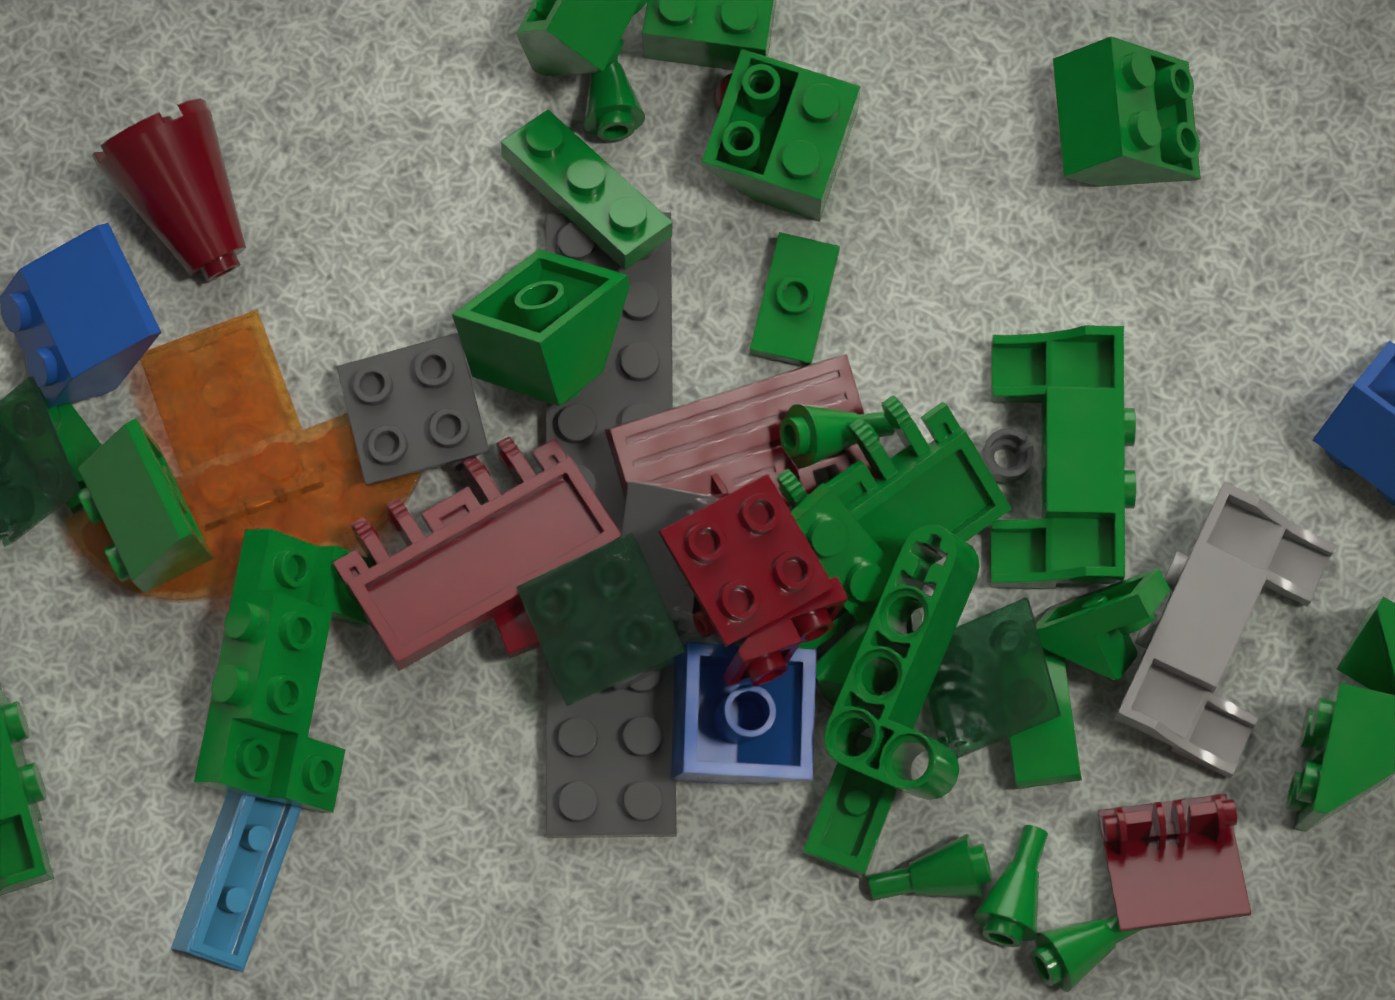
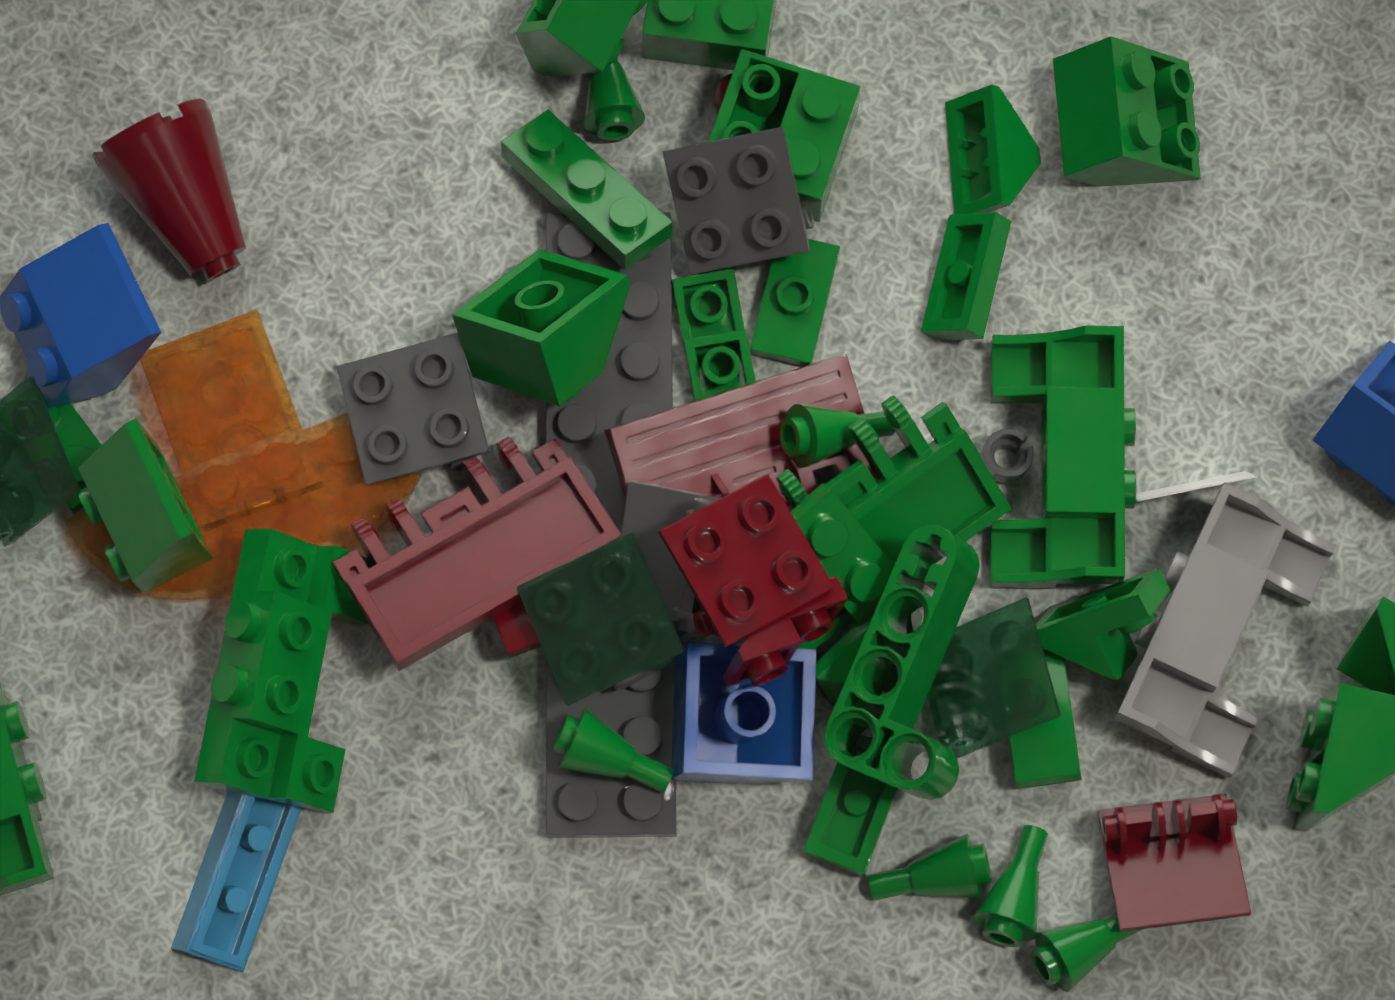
(597, 749): none -> green cone
(713, 332): none -> green slope
(737, 200): none -> dark grey hinge
(966, 276): none -> green plate
(987, 151): none -> green slope
(1194, 485): none -> white sticker

